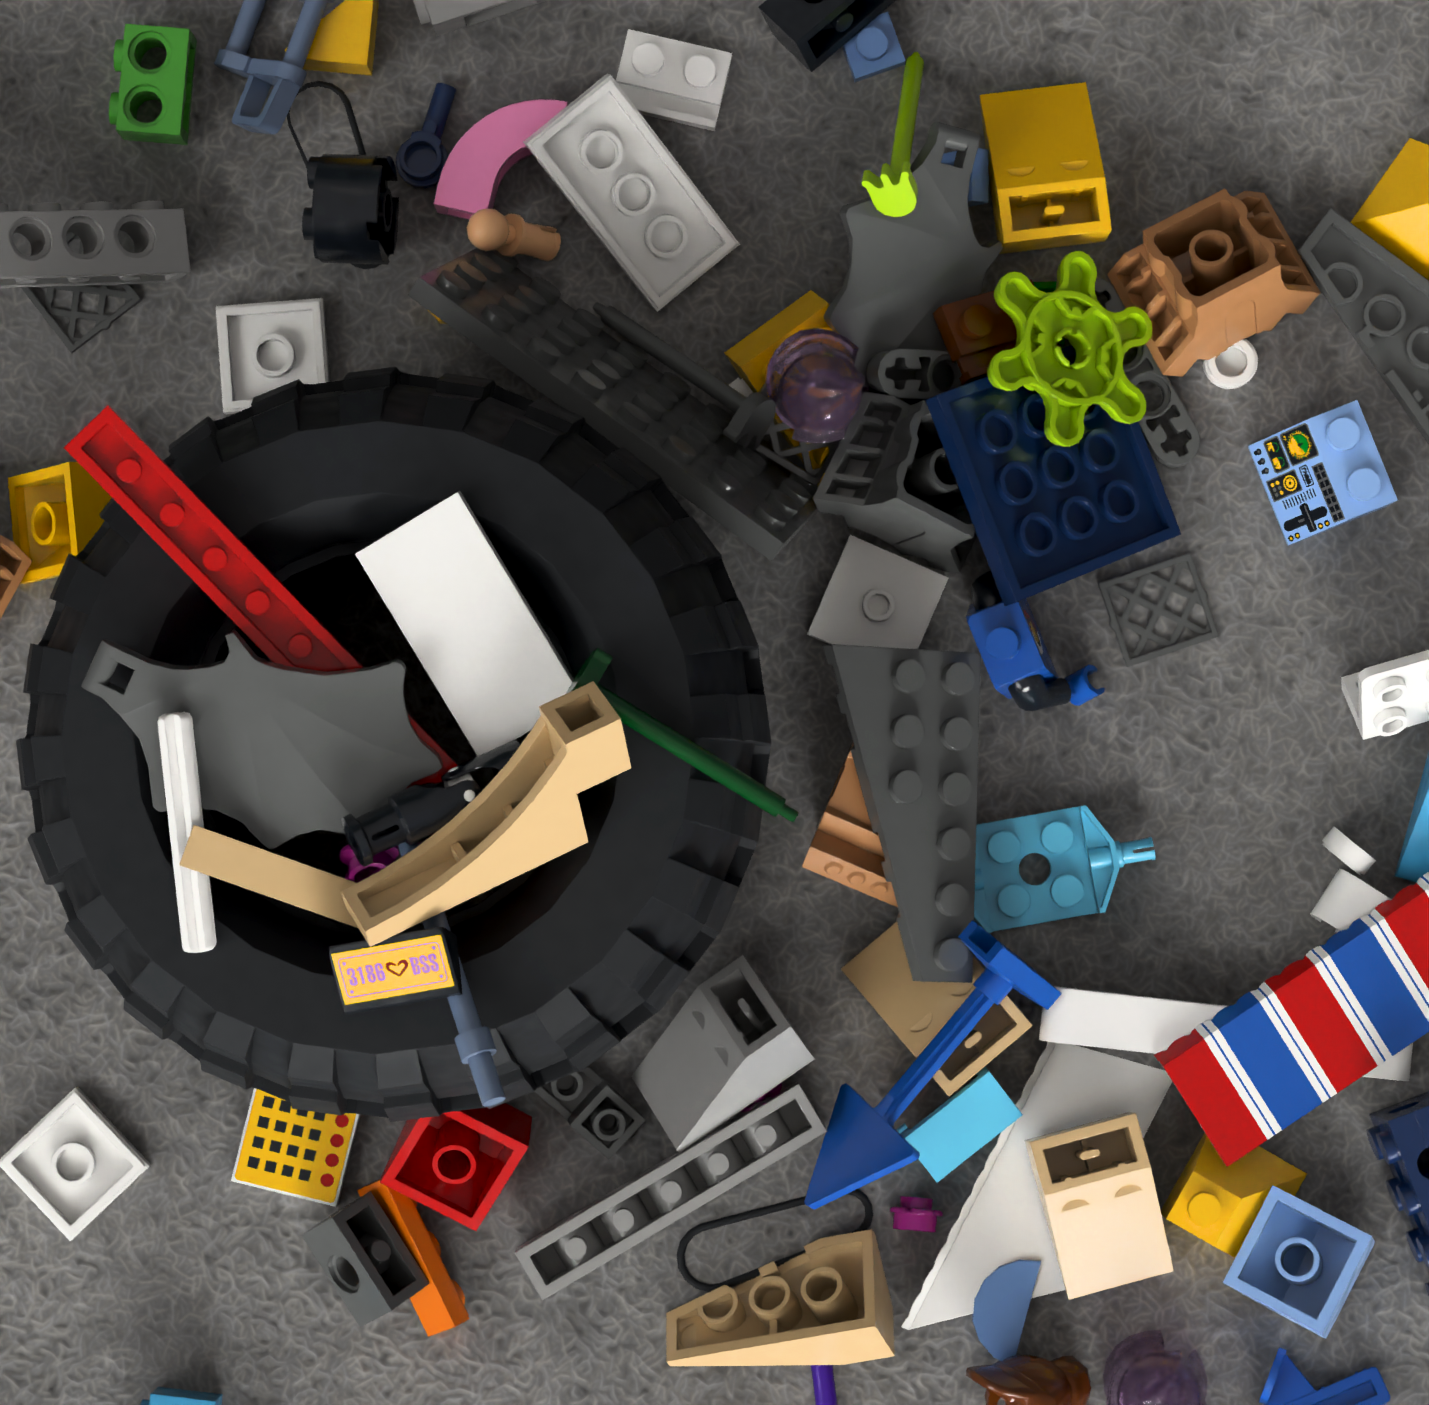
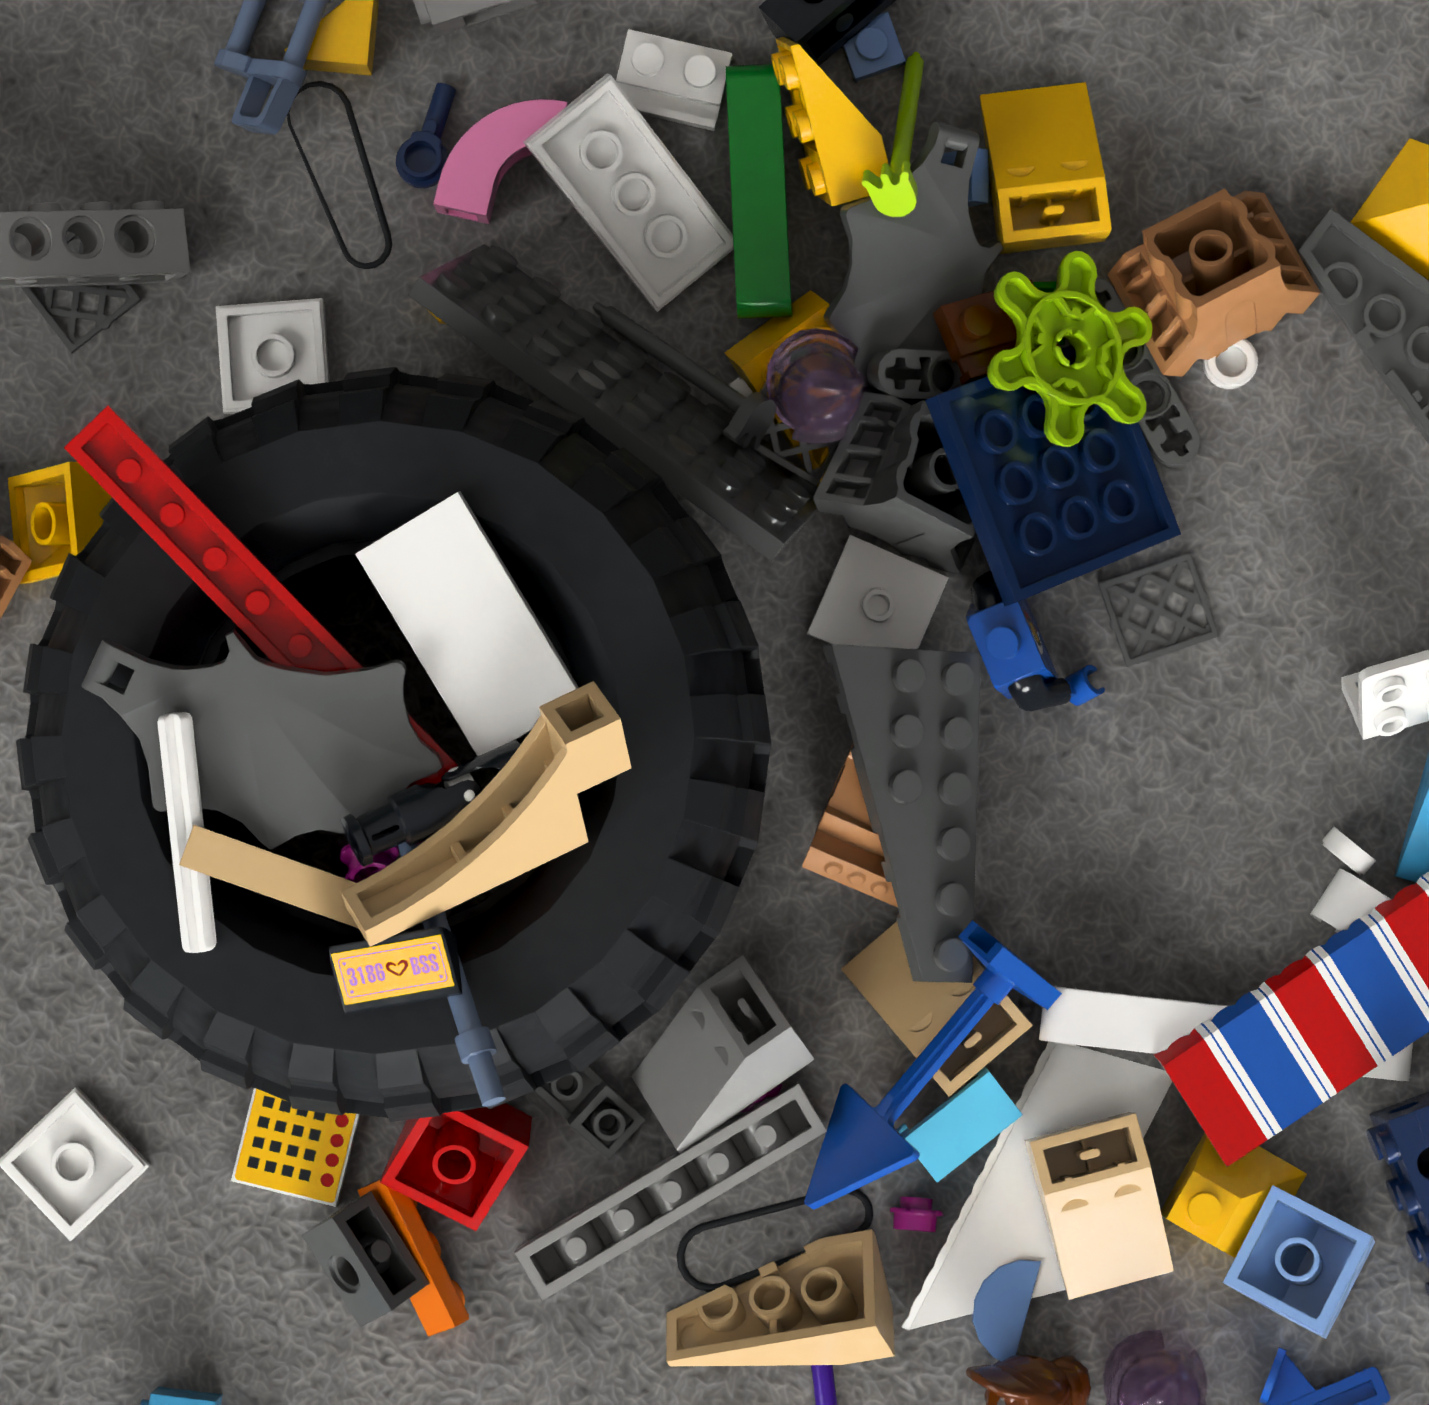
(168, 84): bright green brick -> none
(351, 208): black brick -> none
(512, 235): light nougat pin -> none
(679, 745): dark green piece -> none
(758, 192): none -> green beam
(833, 131): none -> yellow slope
(1080, 861): medium azure plate -> none
(1322, 472): light blue slope -> none

